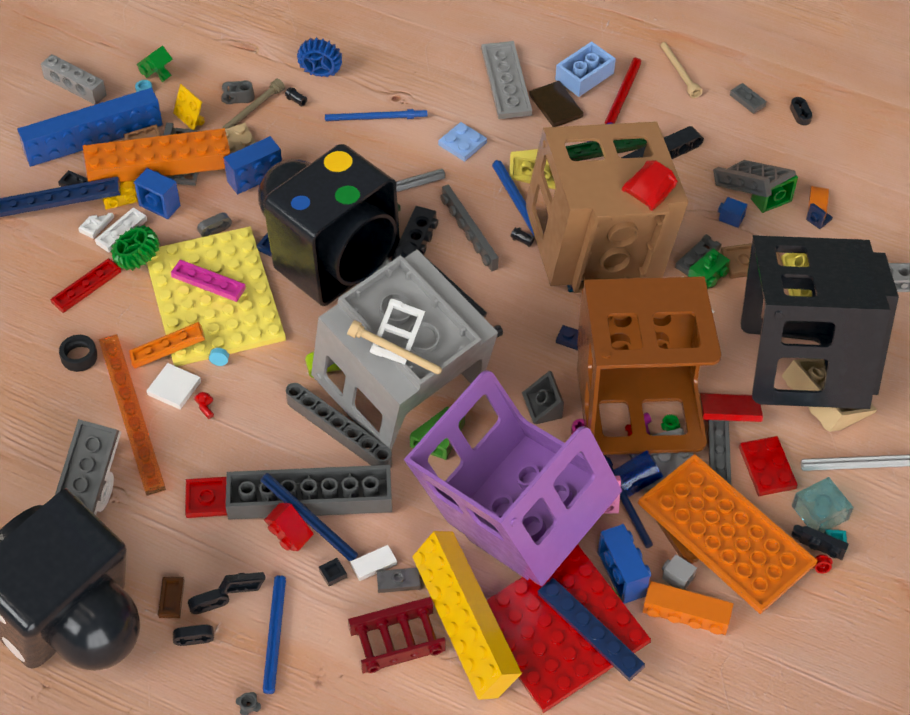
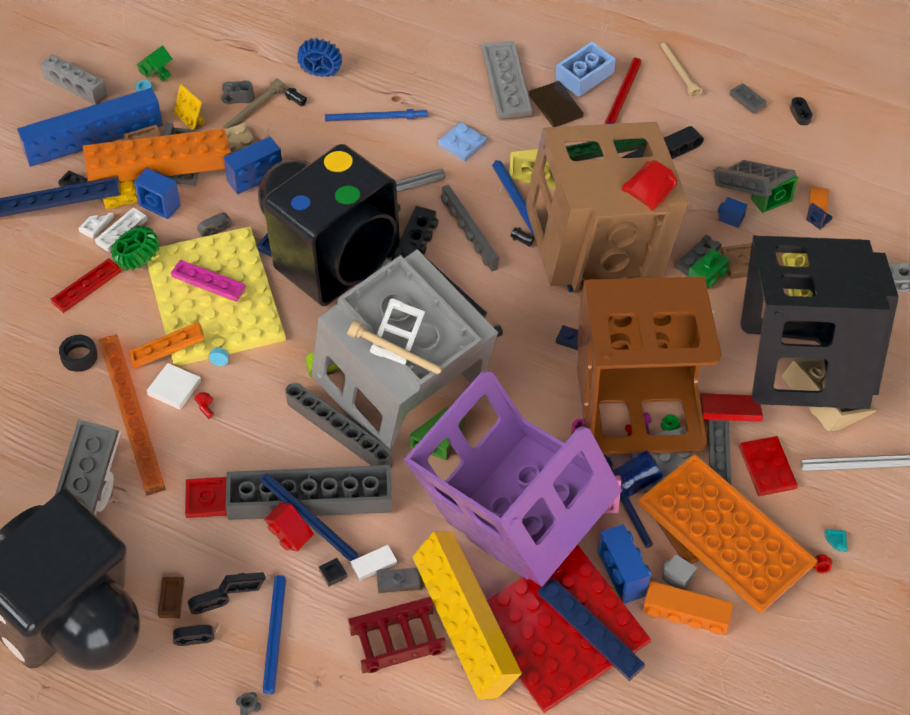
(544, 399): dark grey slope -> none
(820, 541): black hinge -> none
(822, 505): clear light blue brick -> none

